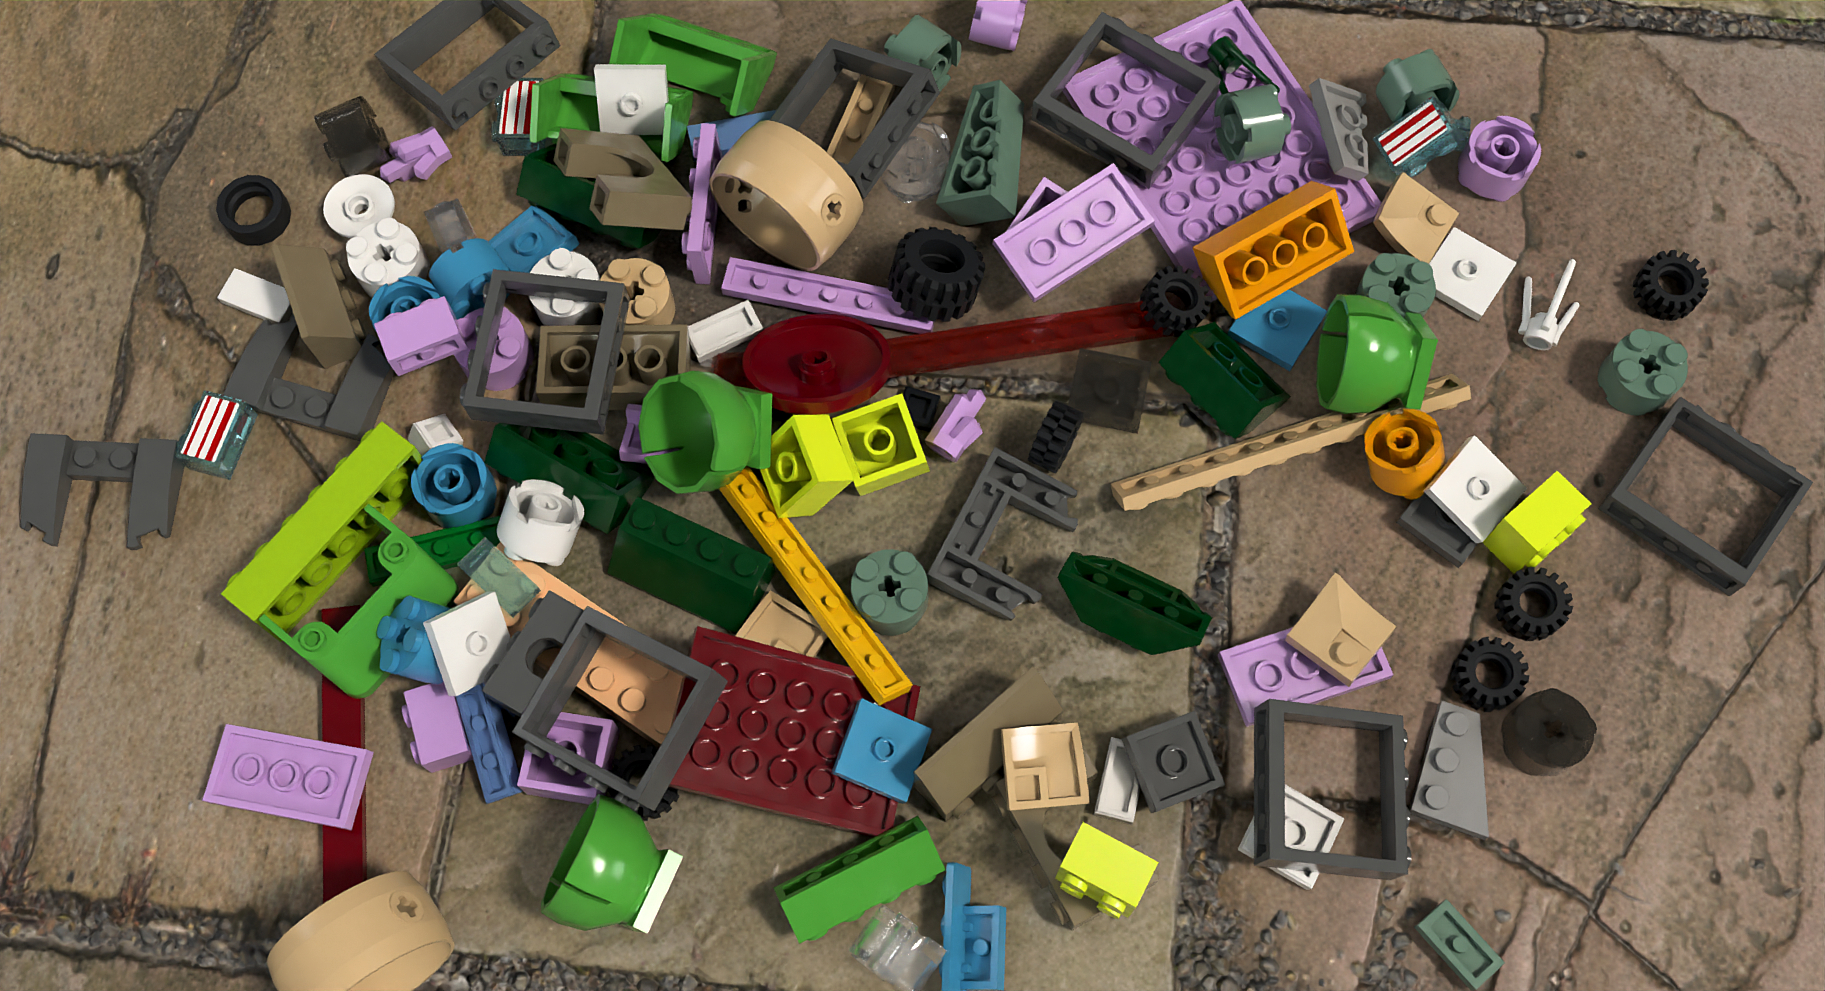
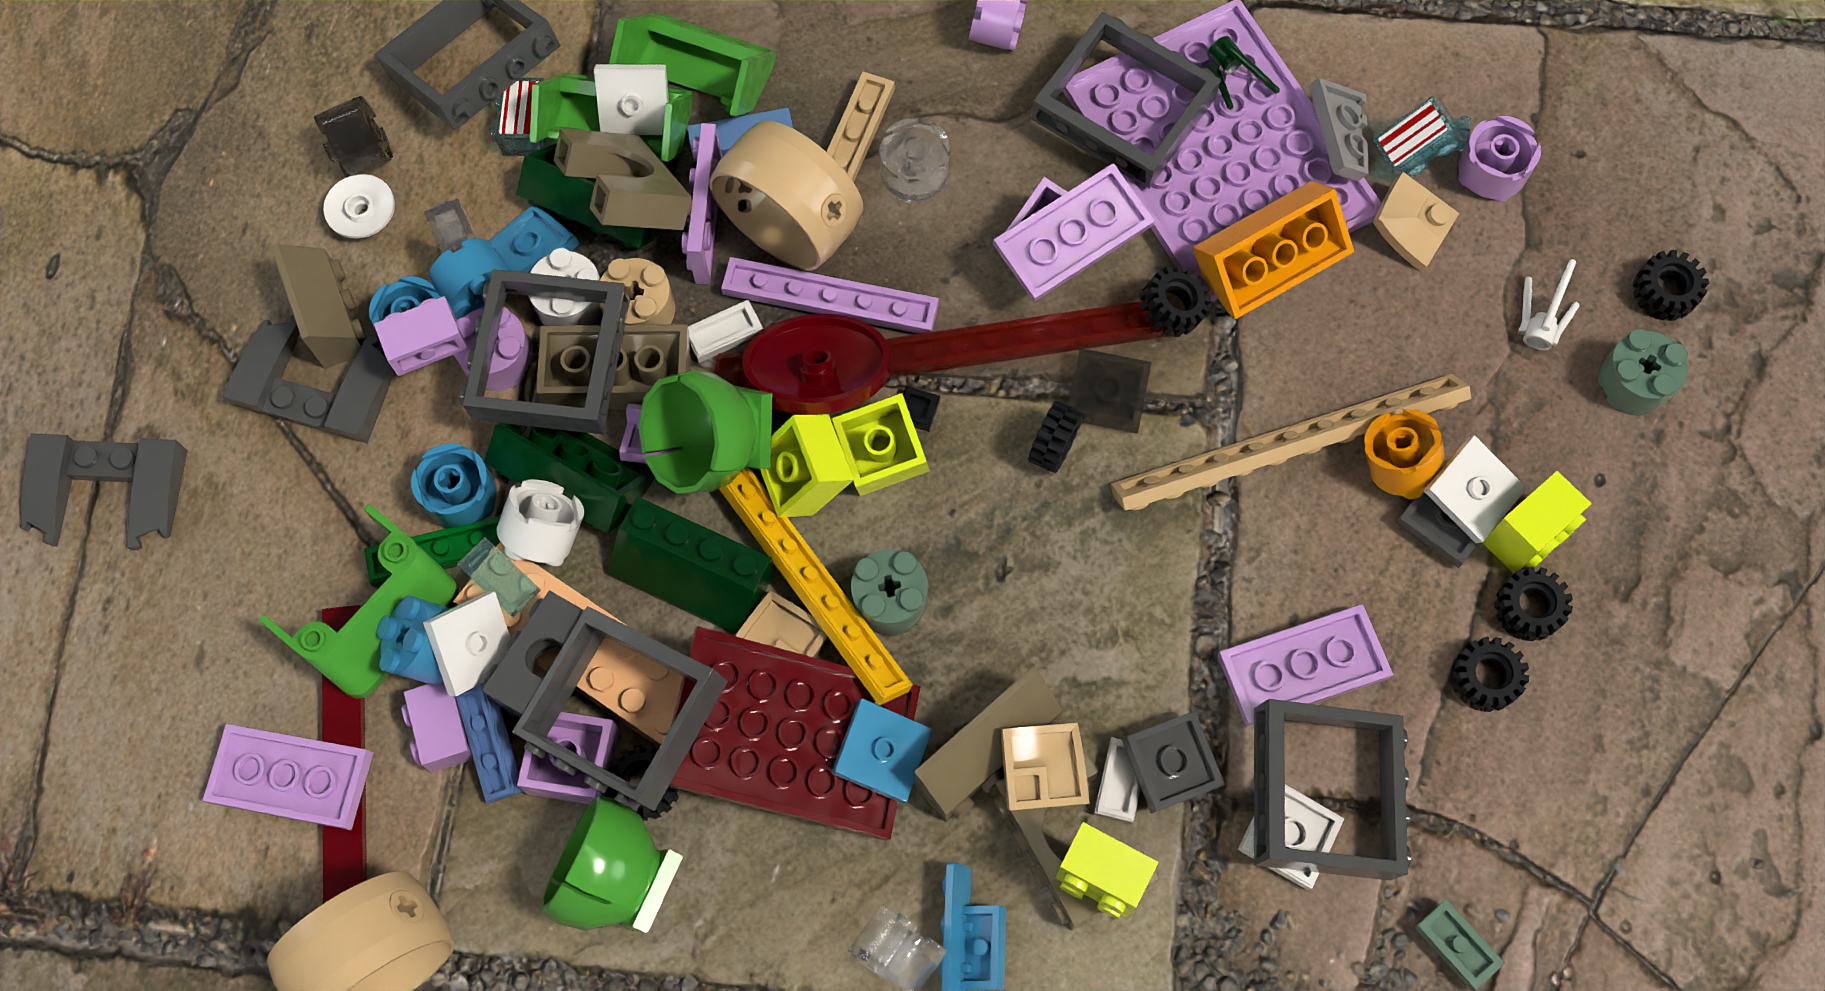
(216, 435): brick -> none
(245, 188): black tyre -> none
(256, 297): white tile -> none
(326, 532): lime brick -> none
(384, 254): white brick -> none
(415, 156): lavender rock -> none
(432, 433): white slope -> none
(859, 880): bright green brick -> none
(894, 125): dark grey window -> none
(927, 47): sand green brick -> none
(936, 274): black tyre -> none
(957, 425): lavender rock -> none
(957, 563): dark grey wedge -> none
(985, 158): sand green wedge -> none
(1132, 605): dark green wedge -> none
(1222, 379): dark green slope -> none
(1251, 124): sand green brick -> none
(1279, 328): dark azure plate -> none
(1340, 631): tan plate -> none
(1376, 360): bright green plate -> none
(1400, 282): sand green brick -> none
(1414, 81): sand green brick -> none
(1452, 773): light grey wing -> none
(1468, 273): white plate -> none
(1569, 731): clear smoke brick -> none
(1678, 541): dark grey window -> none

